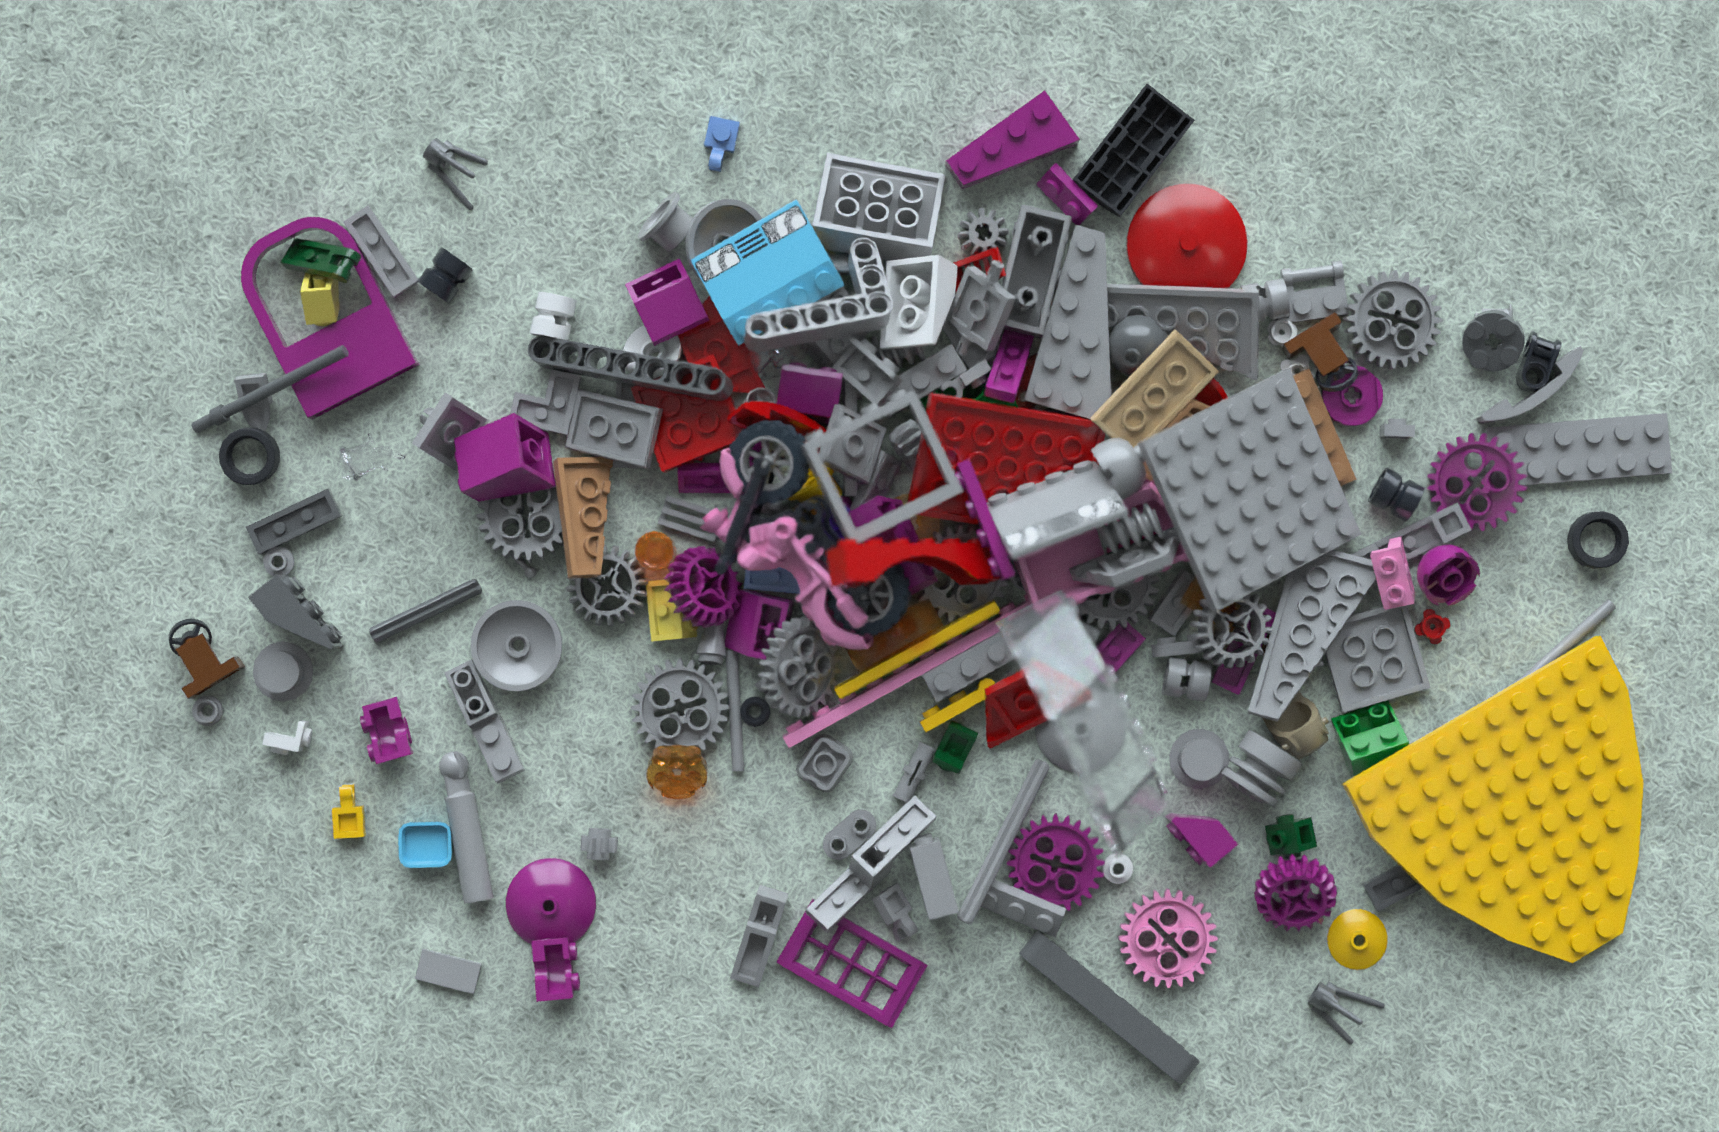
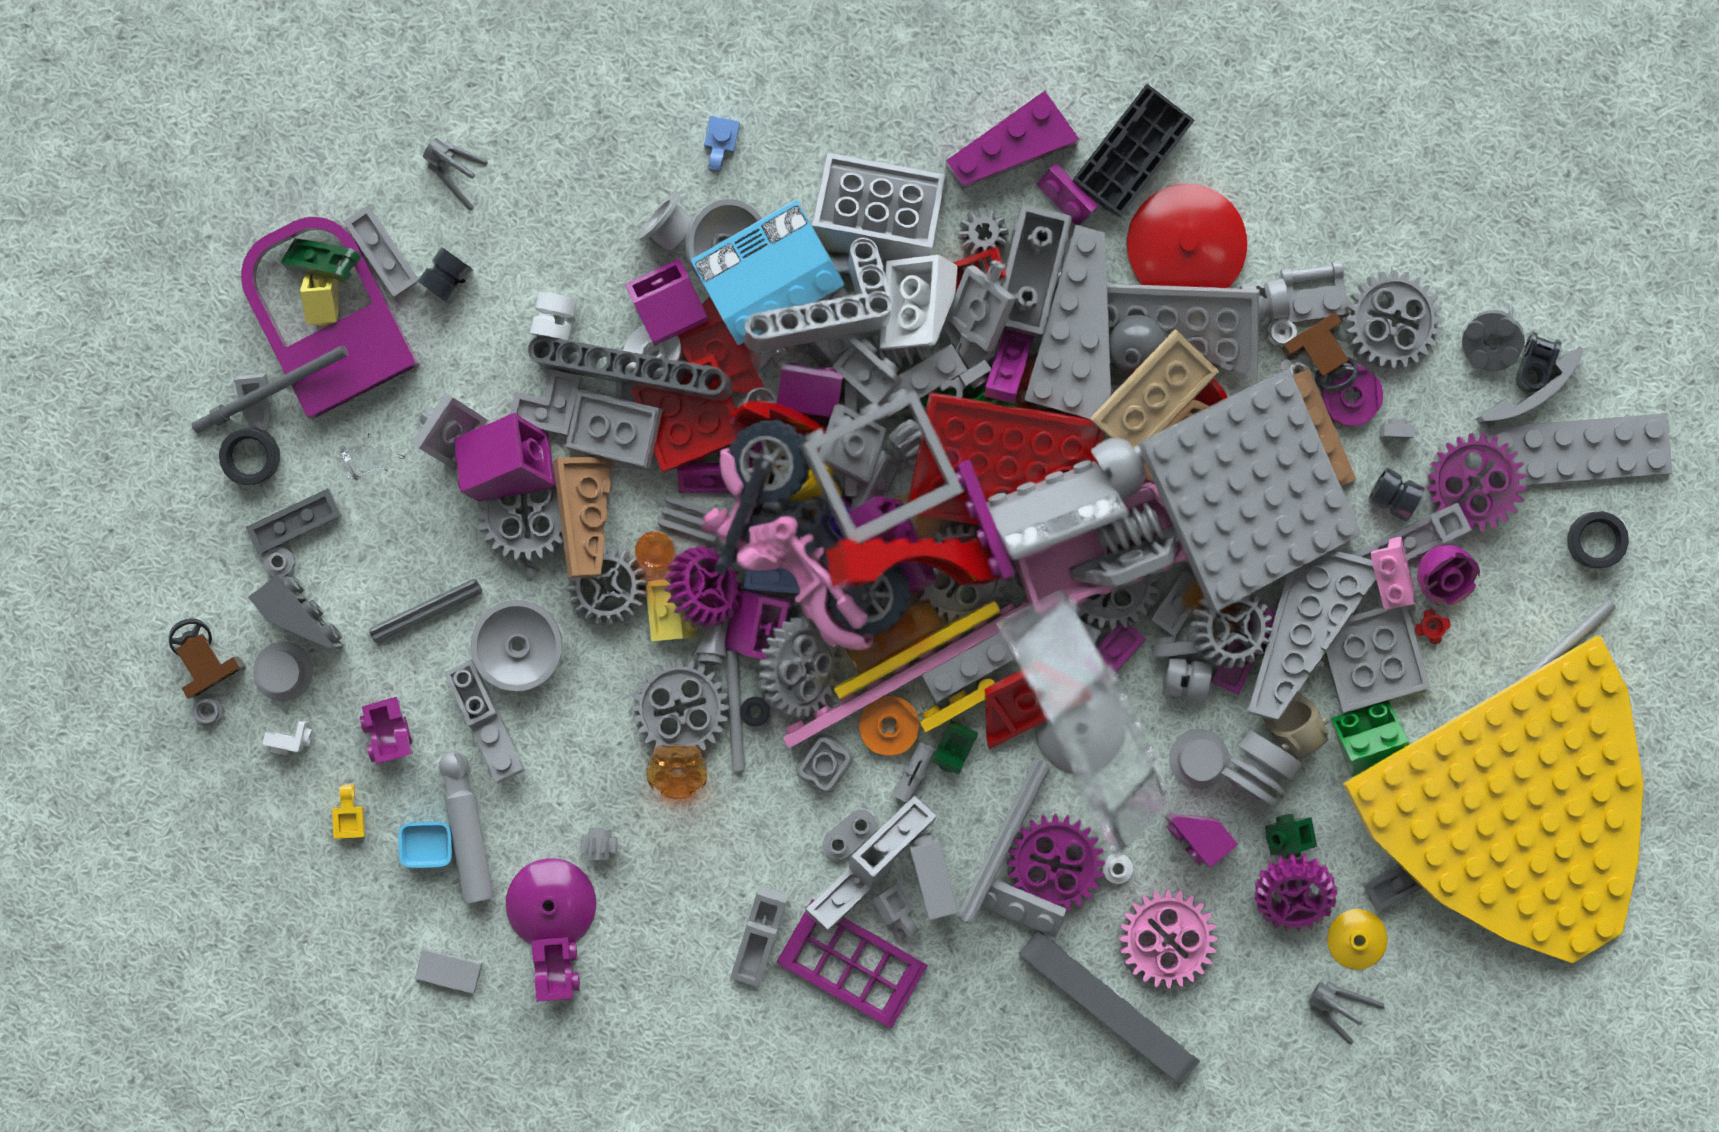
(906, 725): none -> orange plate

